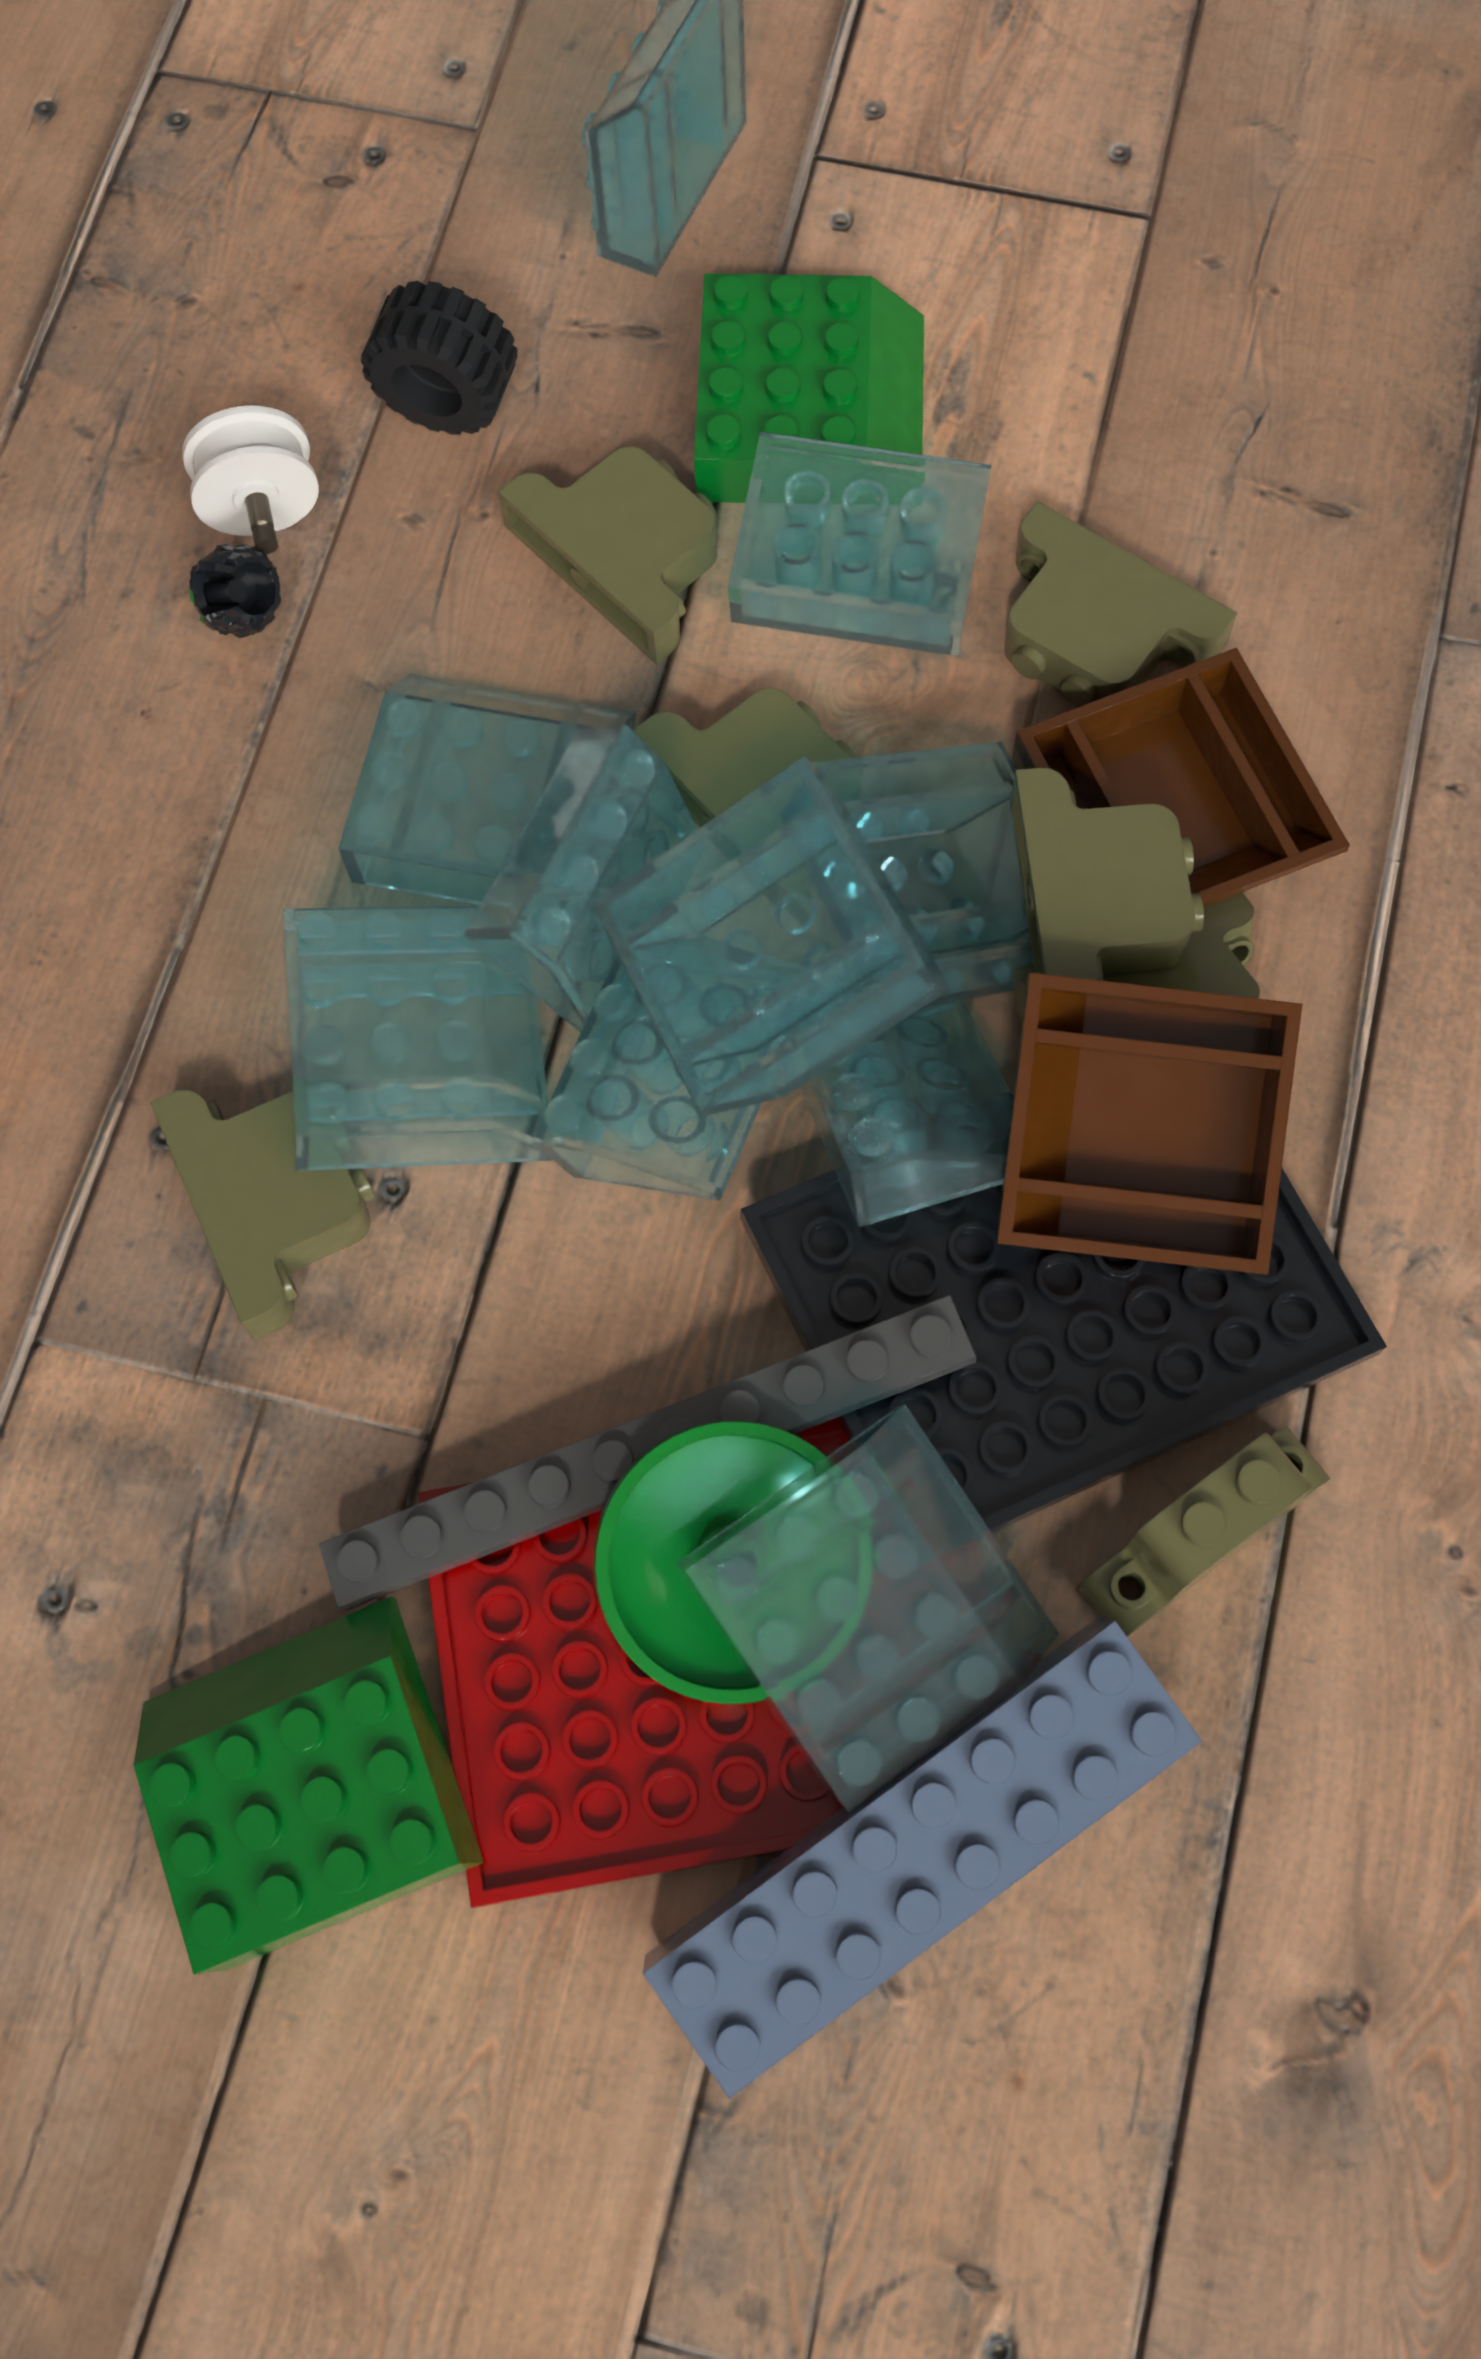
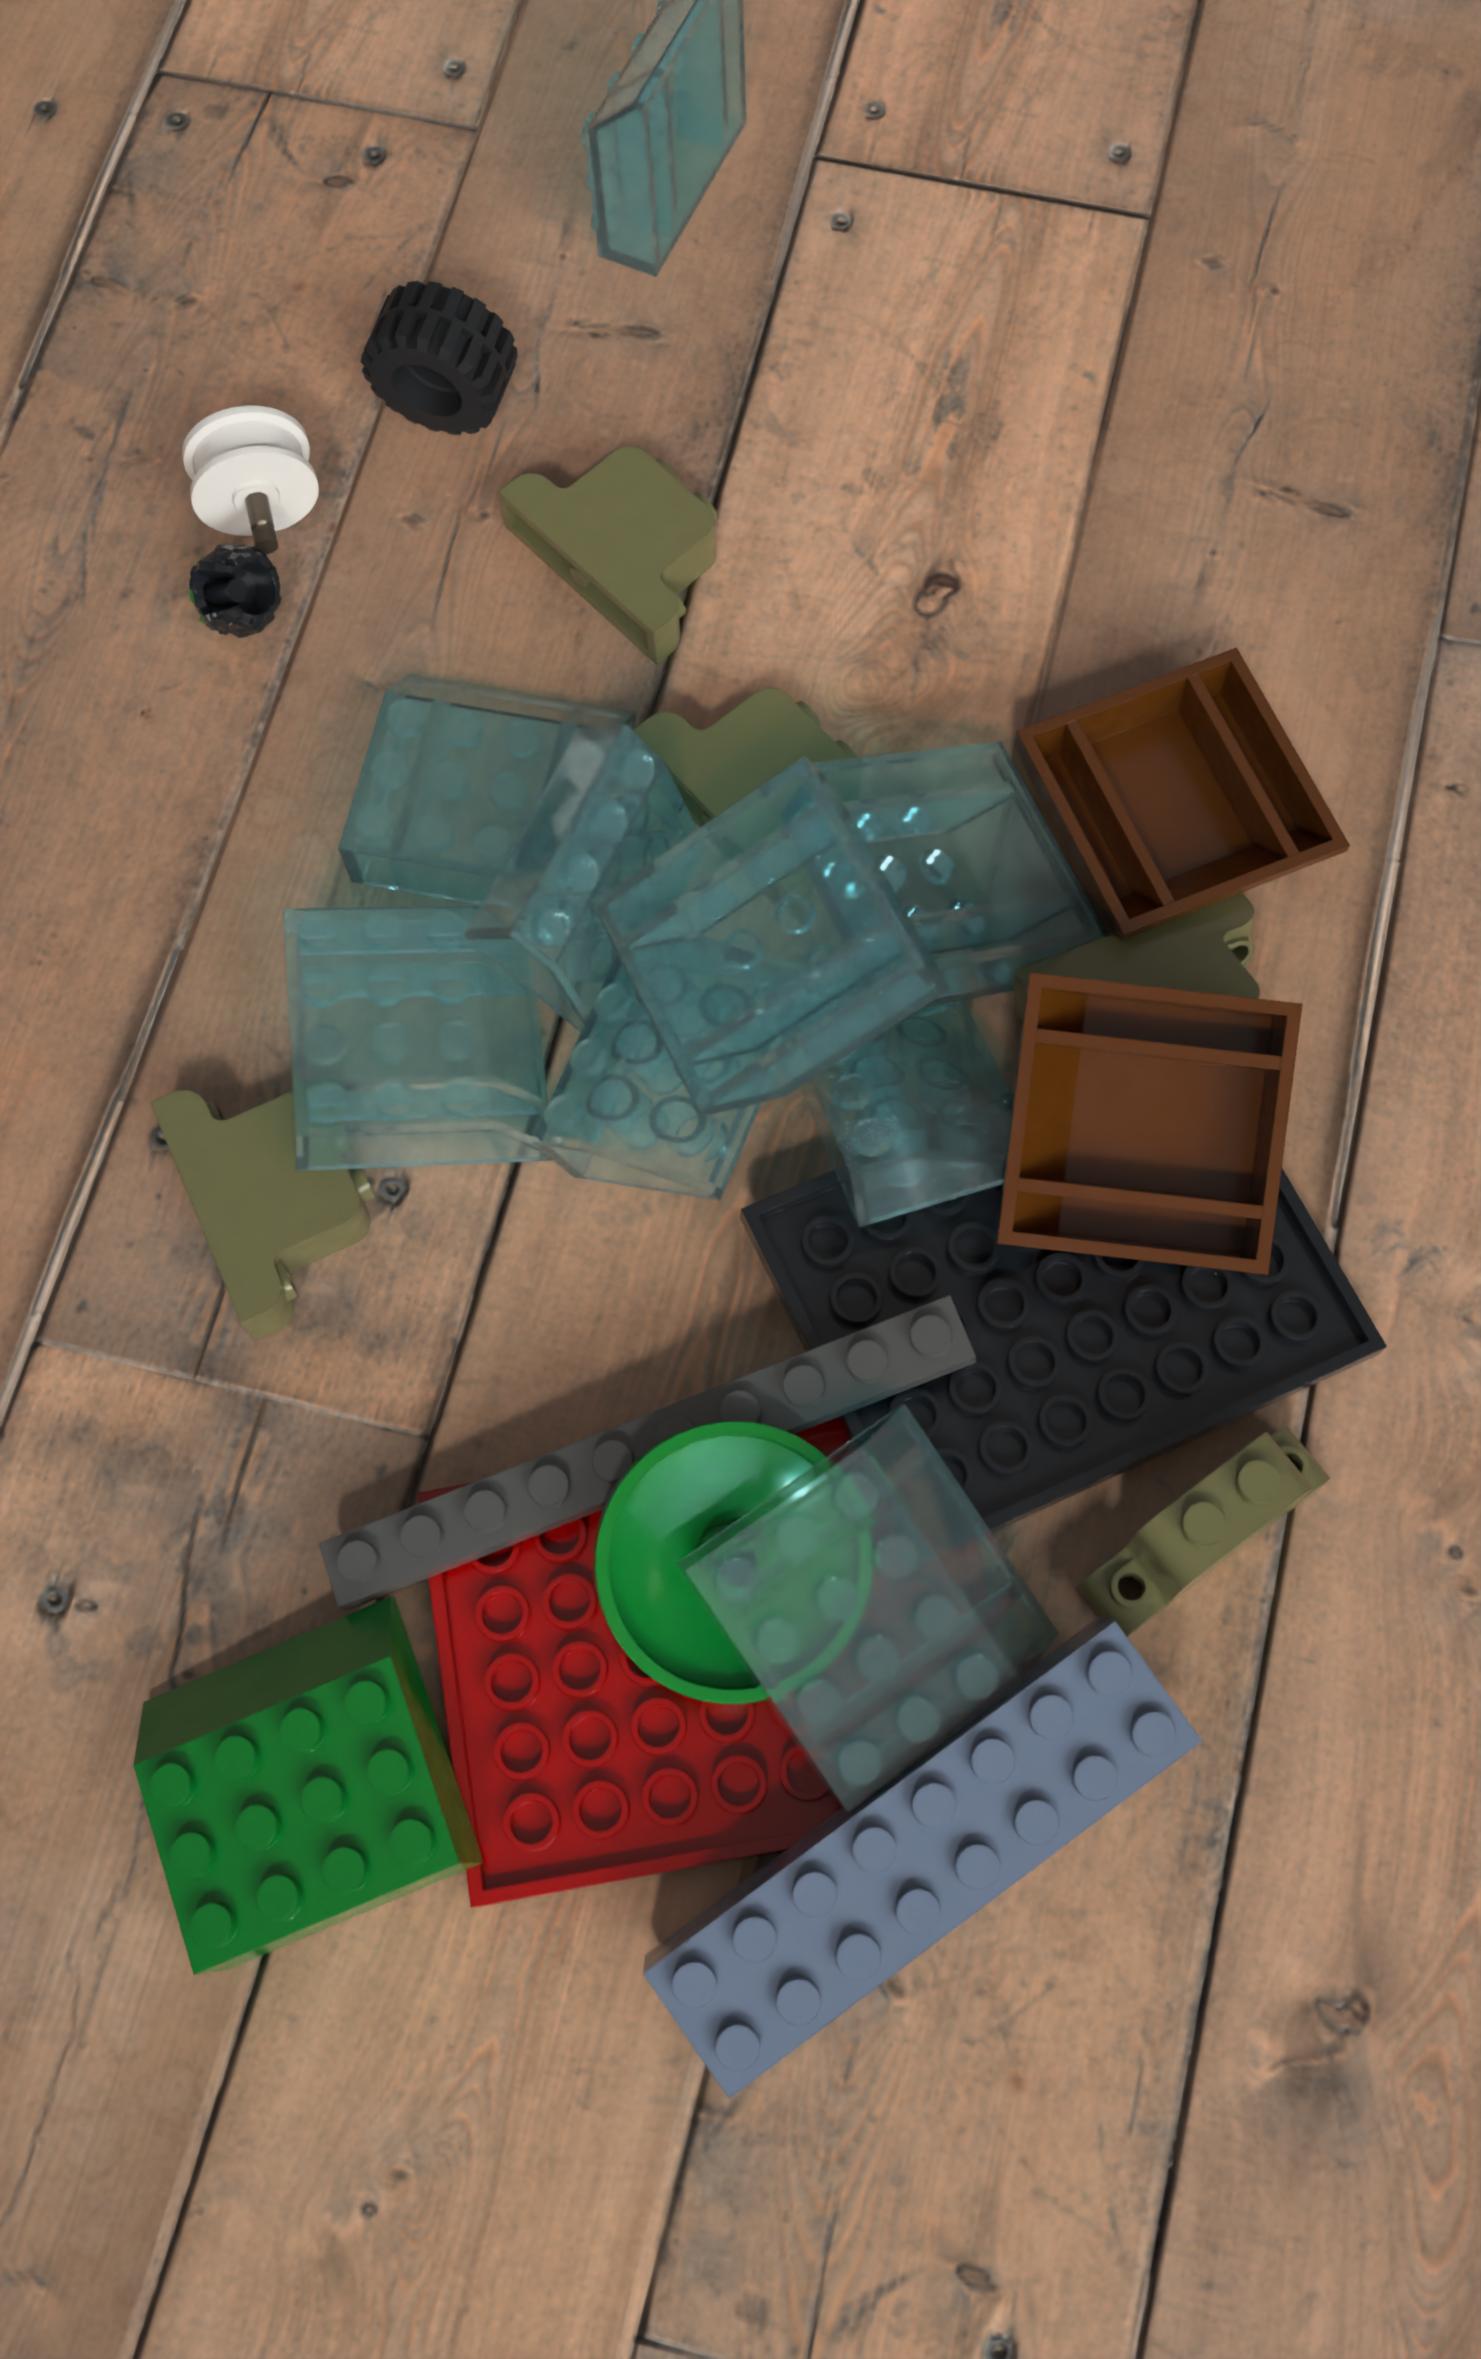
(804, 362): green slope -> none
(858, 543): clear light blue slope -> none
(1101, 614): olive brick -> none
(1101, 883): olive brick -> none

